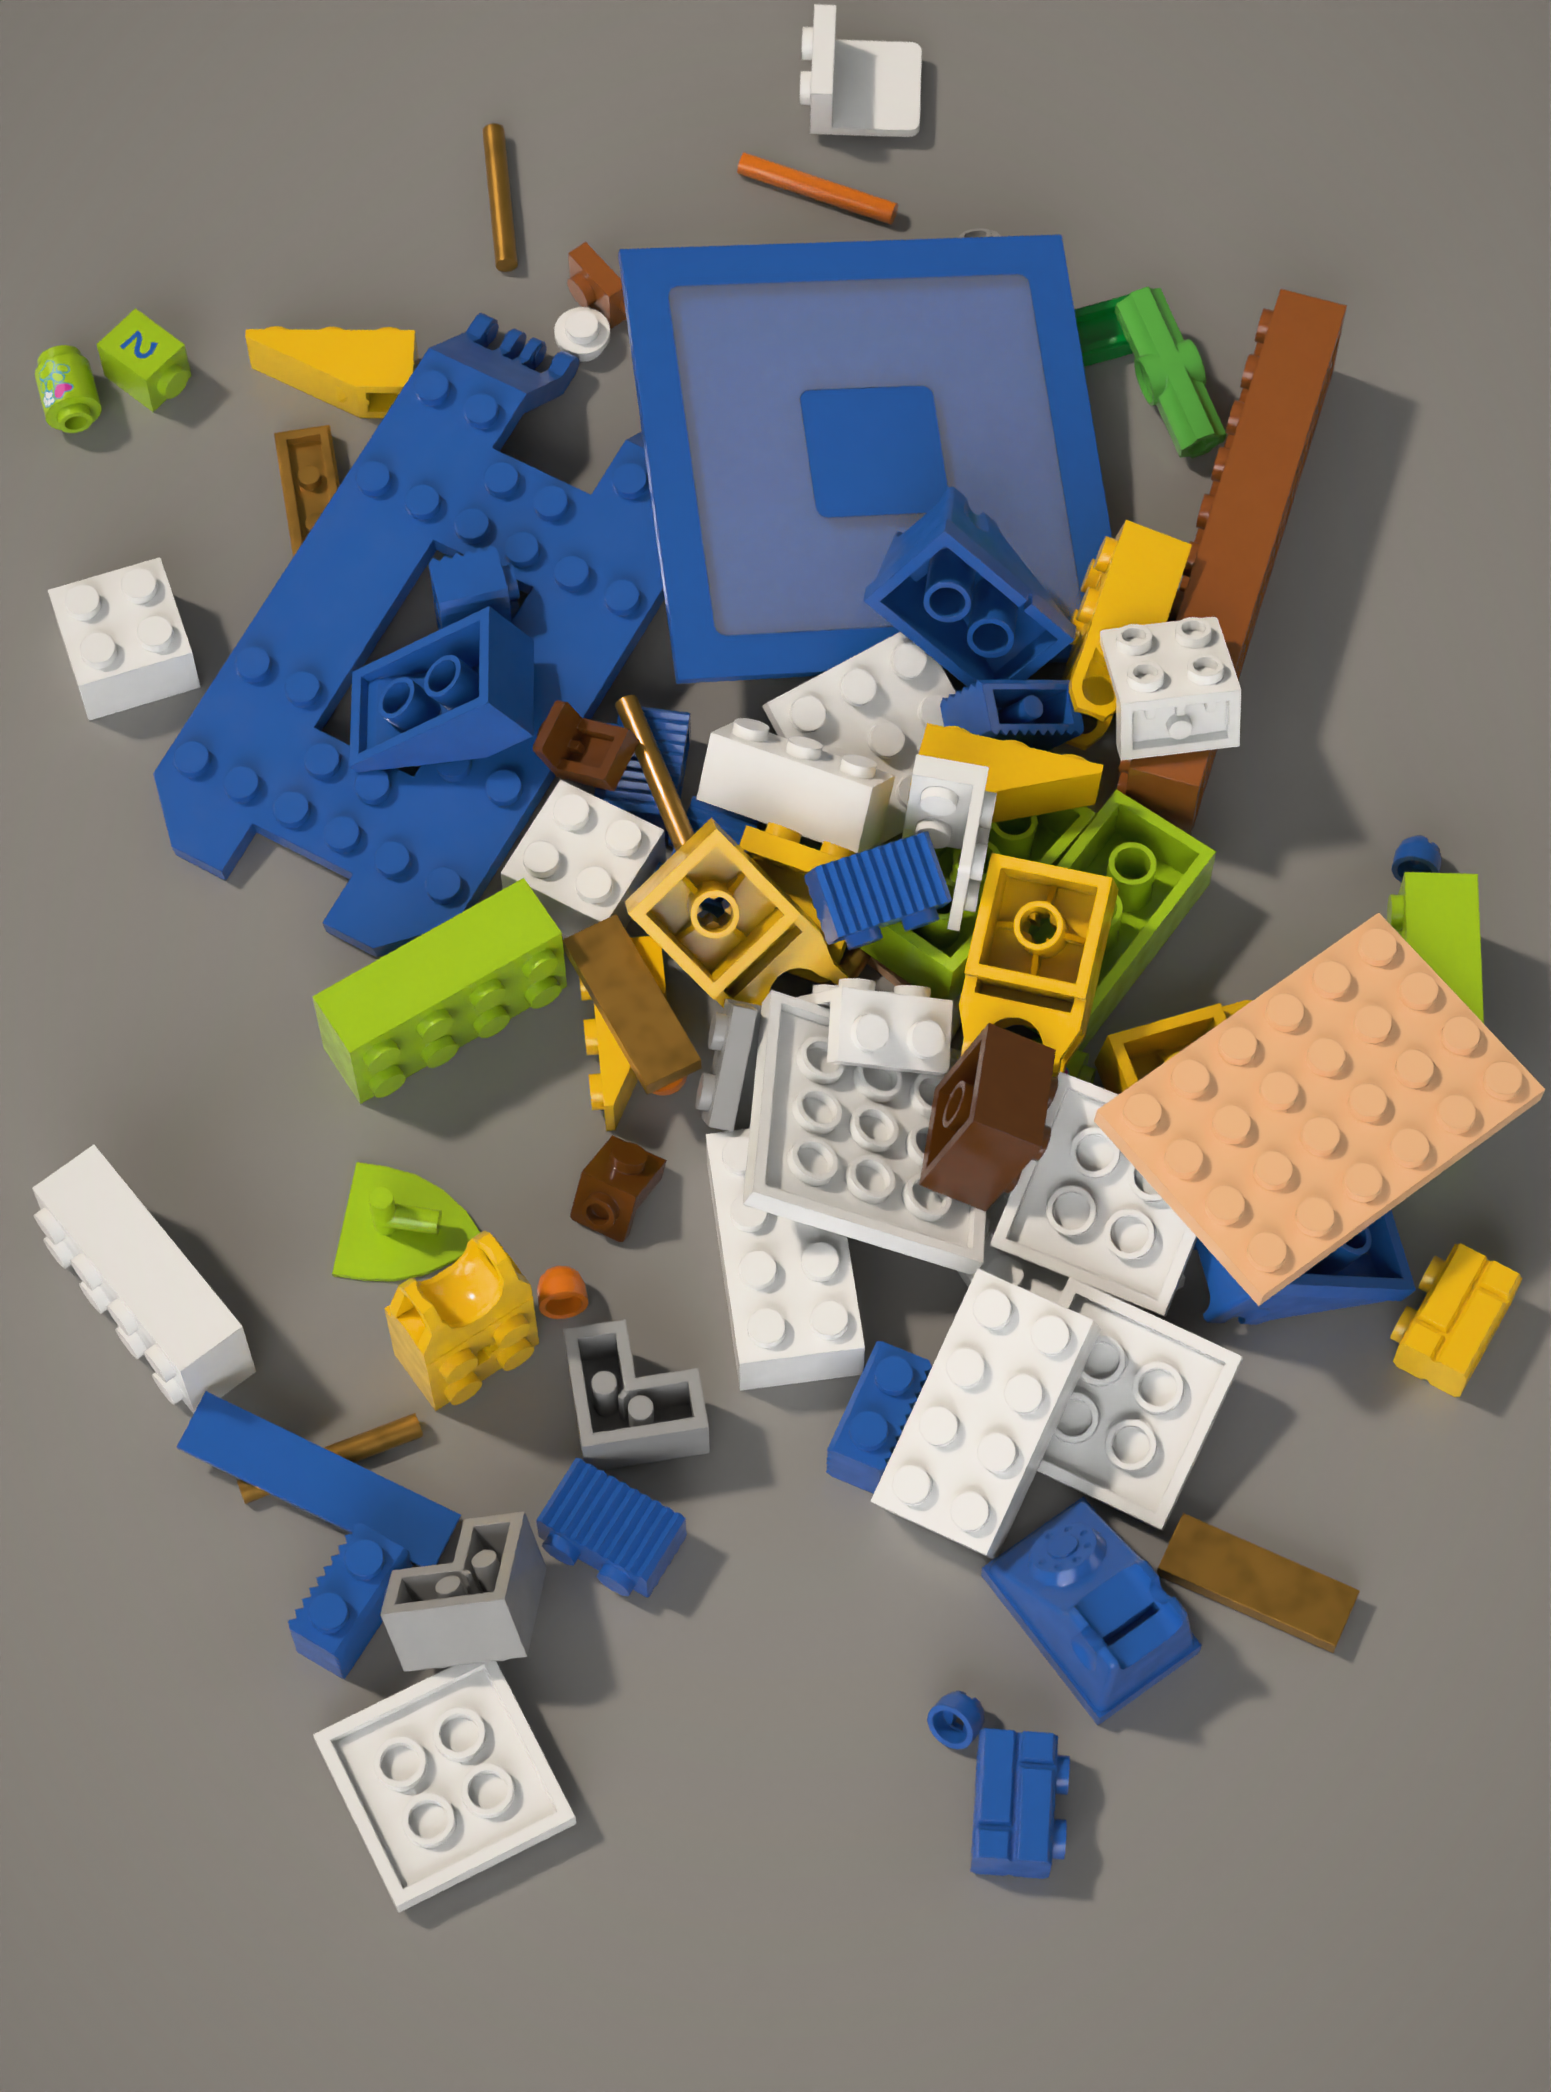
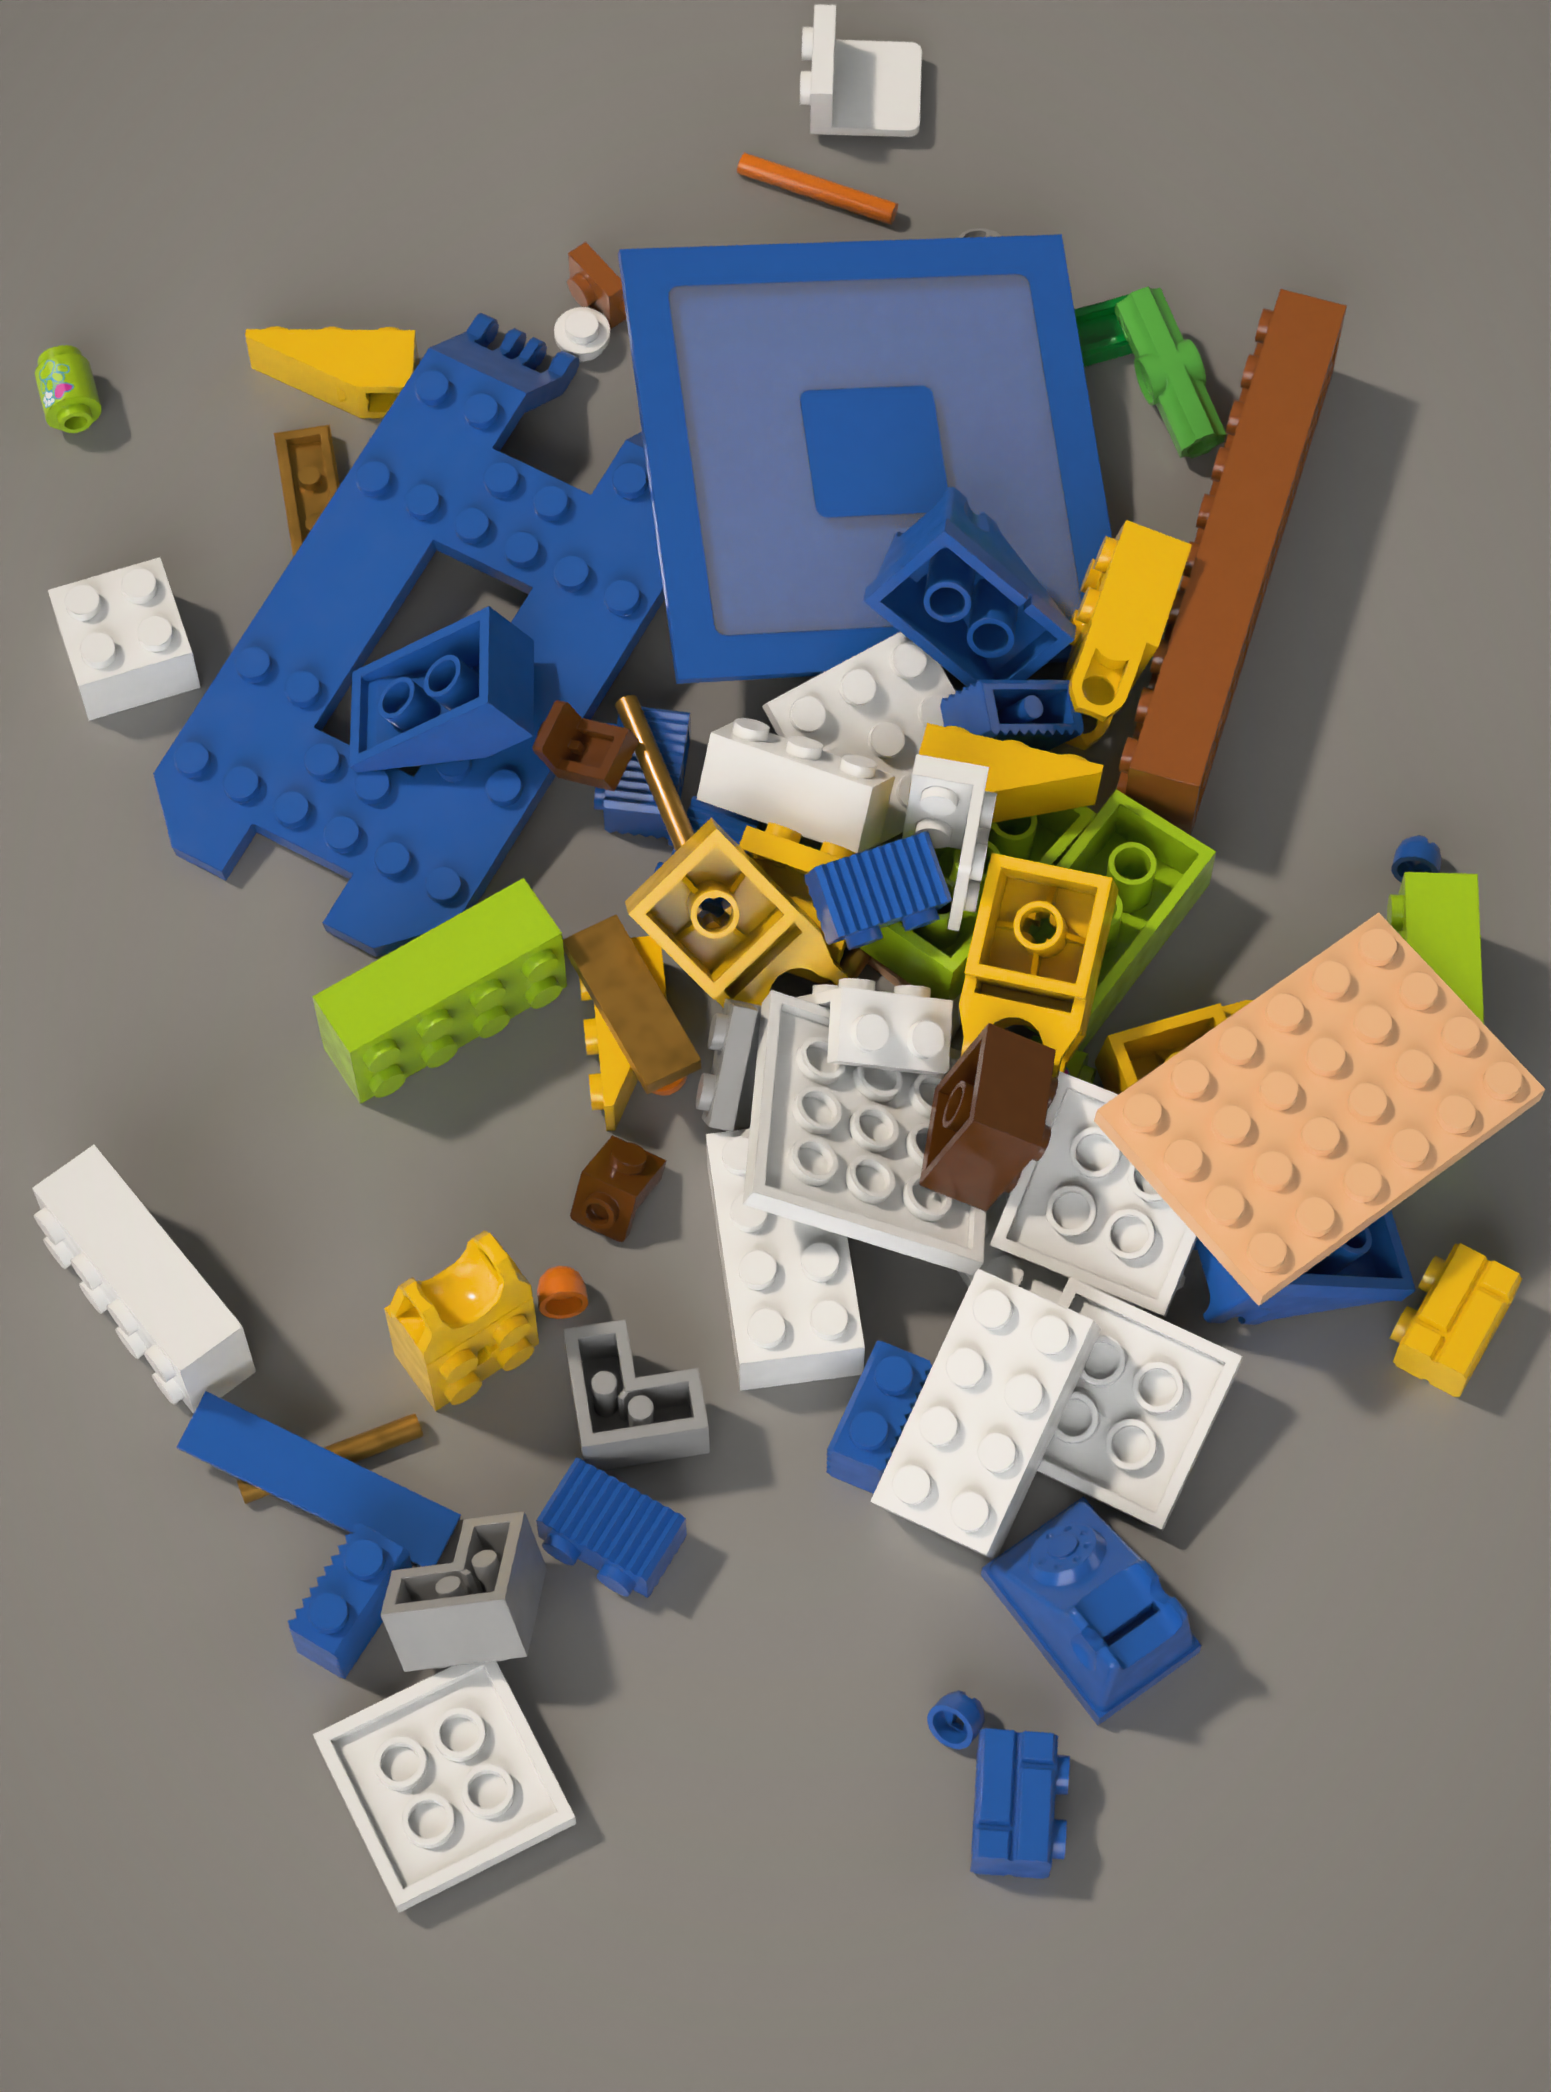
(144, 360): lime brick -> none
(399, 1227): lime shield -> none
(471, 584): blue brick -> none
(500, 197): pearl gold bar -> none
(585, 858): white brick -> none
(1172, 688): white bracket -> none
(1258, 1582): pearl gold tile -> none

